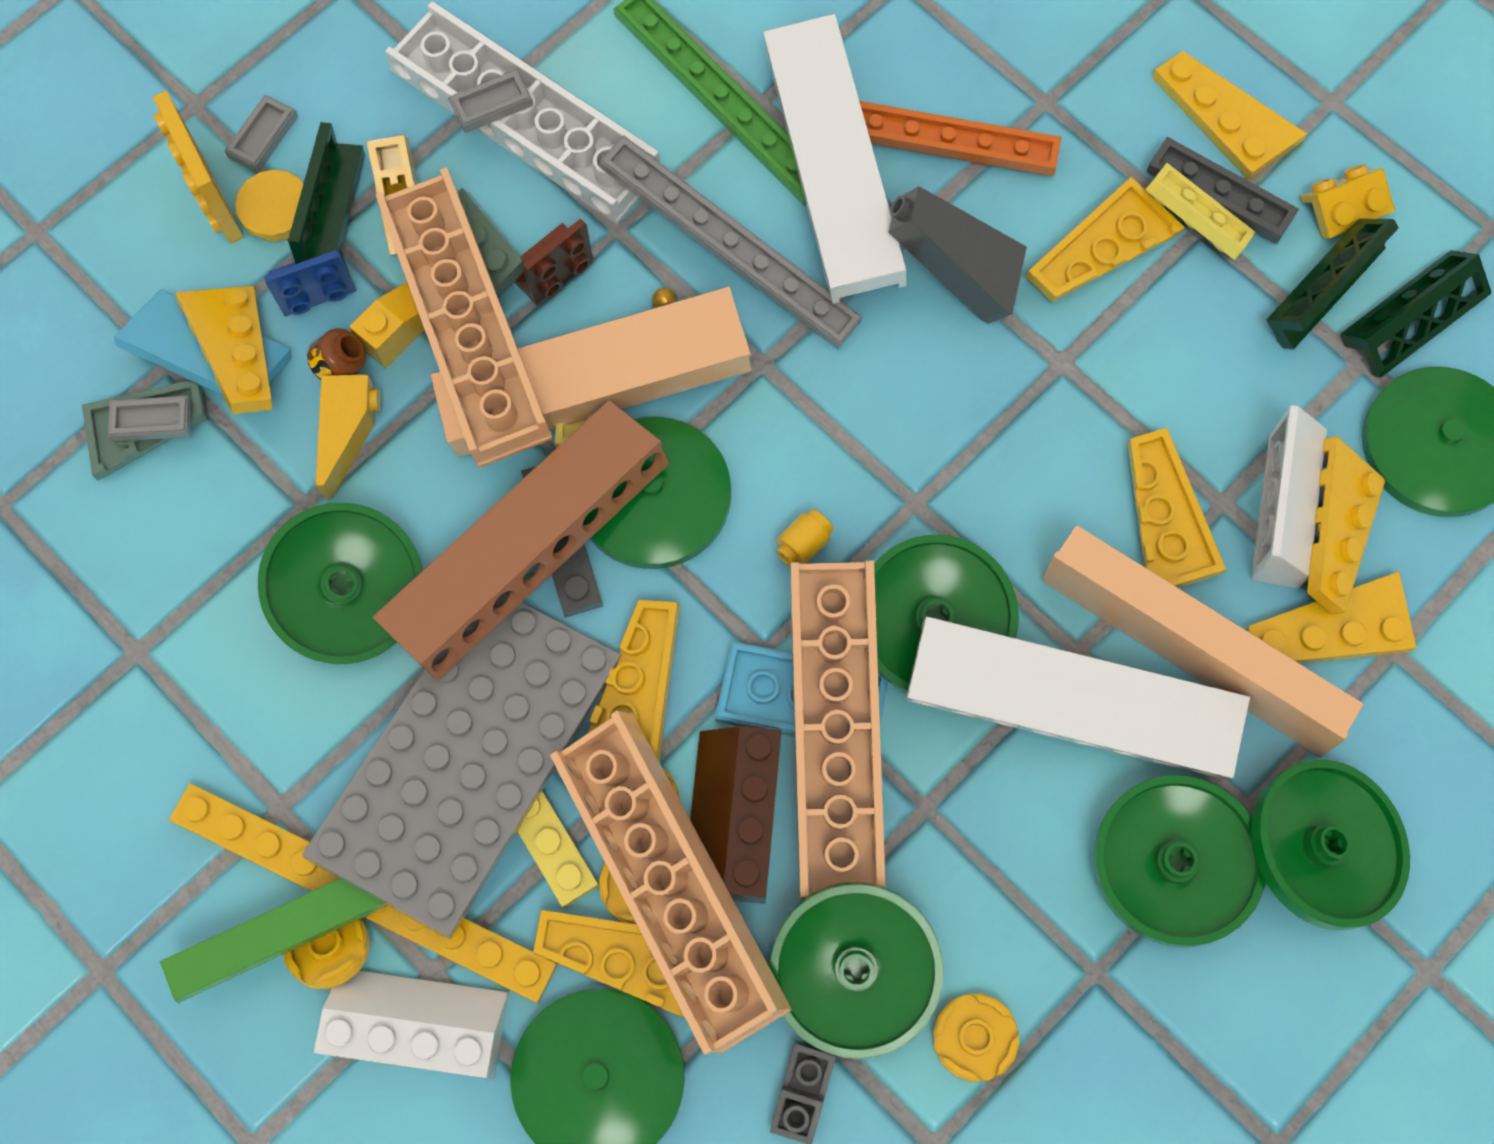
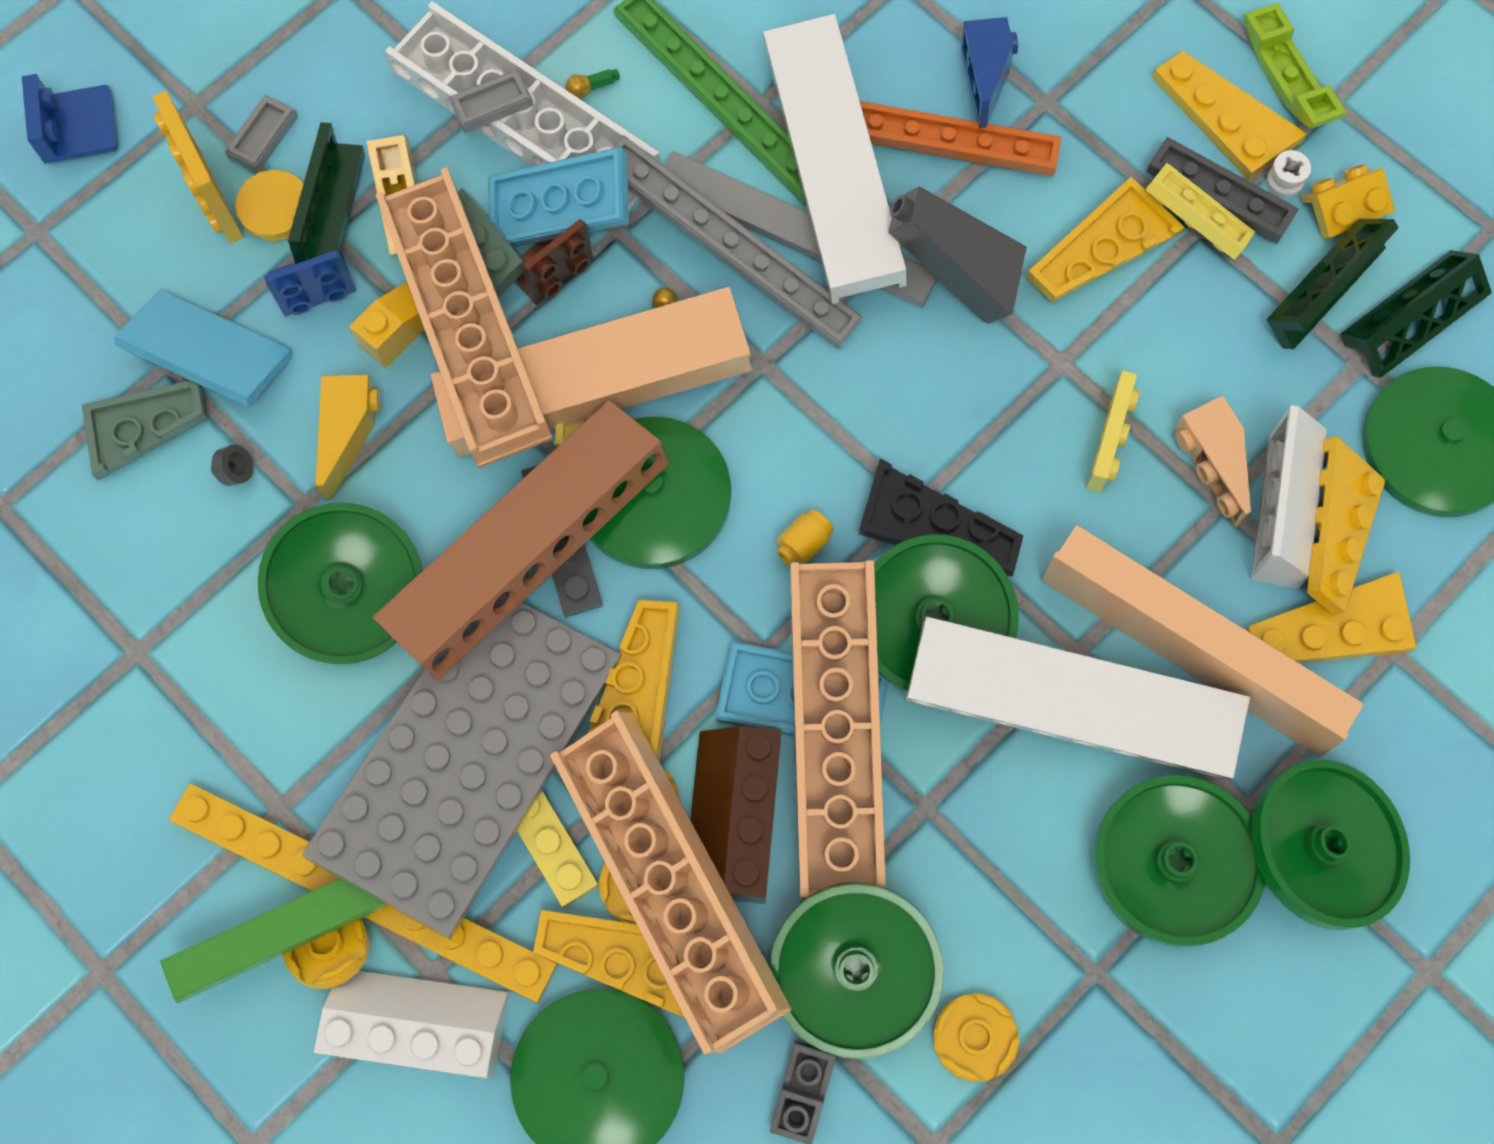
(69, 121): none -> blue bracket
(149, 418): light grey tile -> none
(231, 343): yellow wing -> none
(232, 465): none -> dark grey tile
(336, 354): dark orange head -> none
(550, 197): none -> medium azure tile
(582, 85): none -> piece
(781, 220): none -> light grey tile
(906, 509): none -> black wing
(987, 57): none -> blue slope
(1114, 432): none -> light yellow plate
(1170, 520): yellow wing -> none
(1218, 449): none -> light nougat slope
(1285, 183): none -> white wheel
(1287, 70): none -> lime slope

